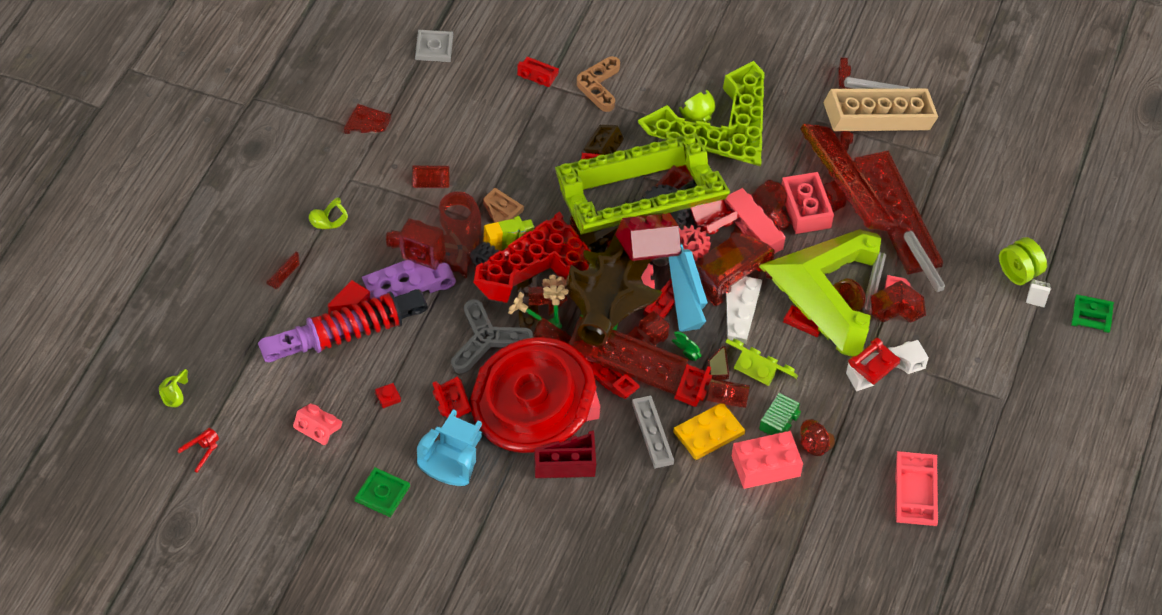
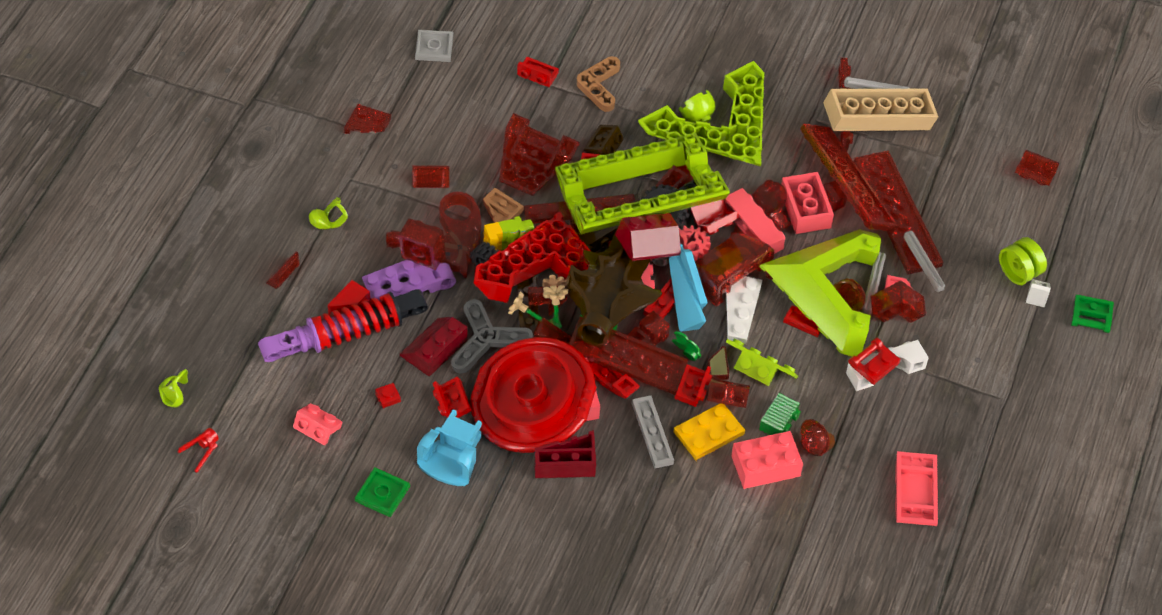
(436, 344): none -> dark red slope
(532, 156): none -> clear red wedge
(541, 212): none -> clear red plate
(1037, 168): none -> clear red bracket

